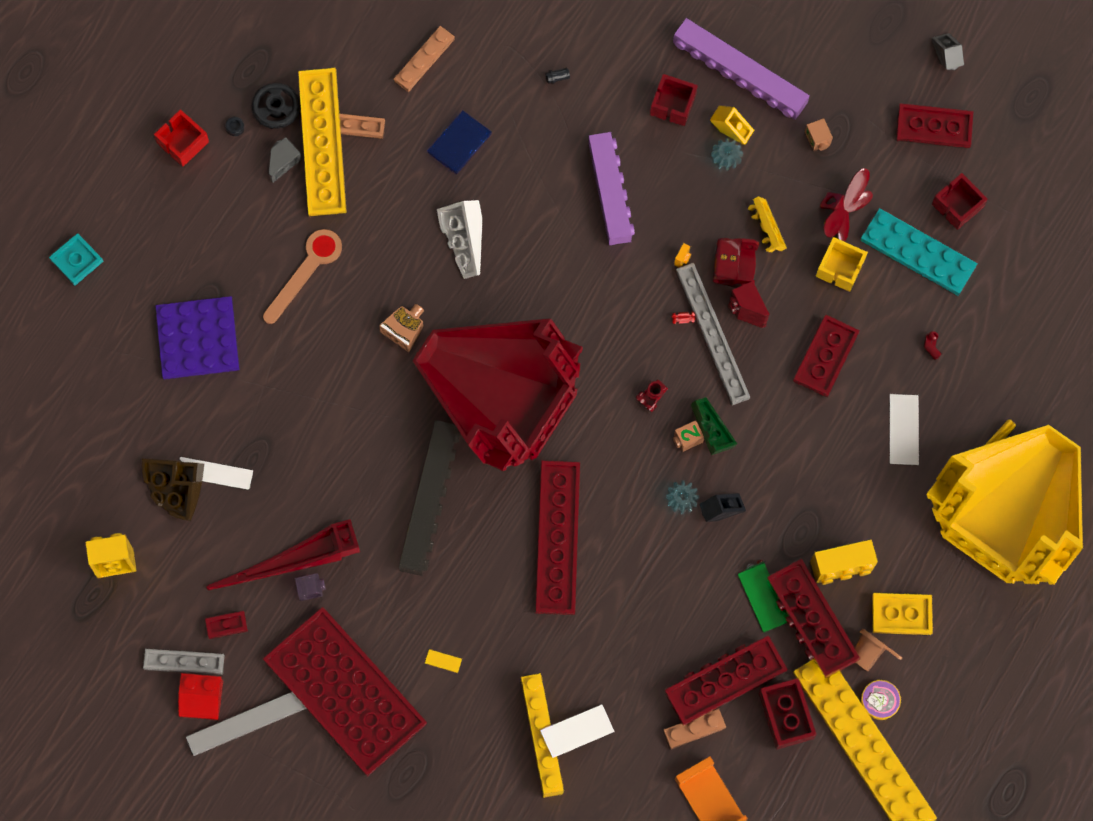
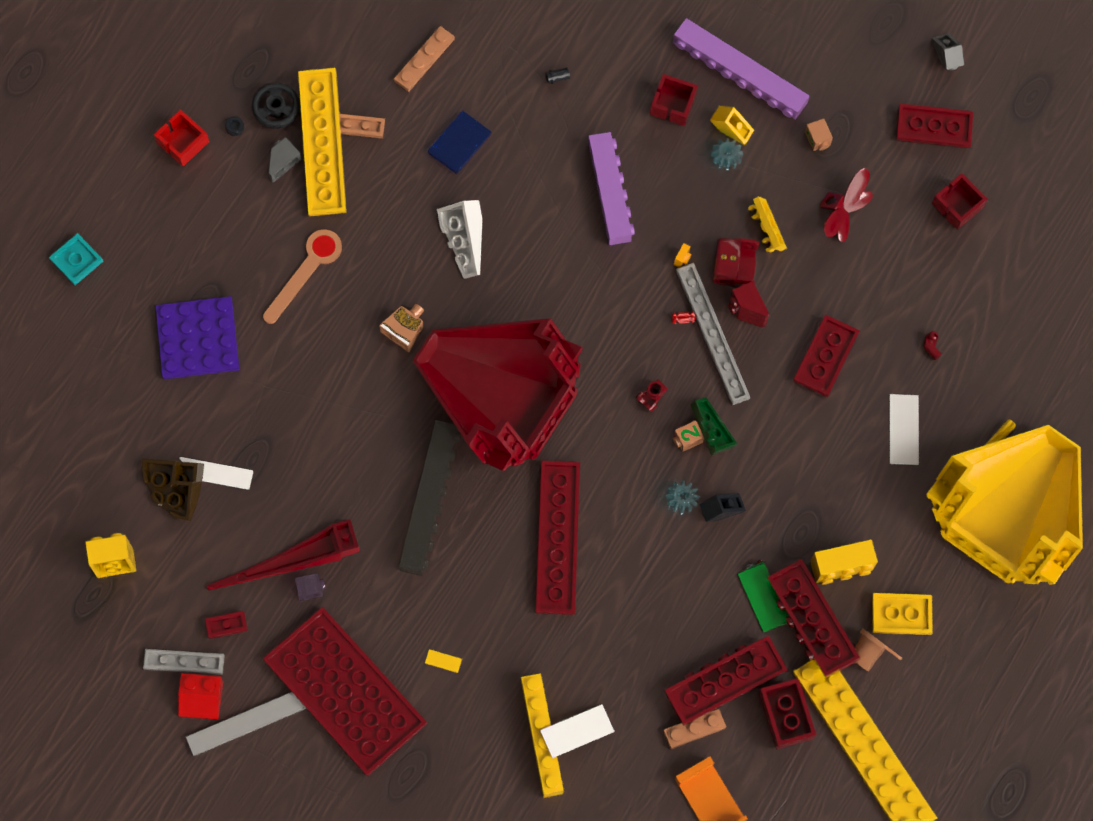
(841, 264): yellow piece -> none
(881, 699): tile -> none
(918, 252): teal plate -> none

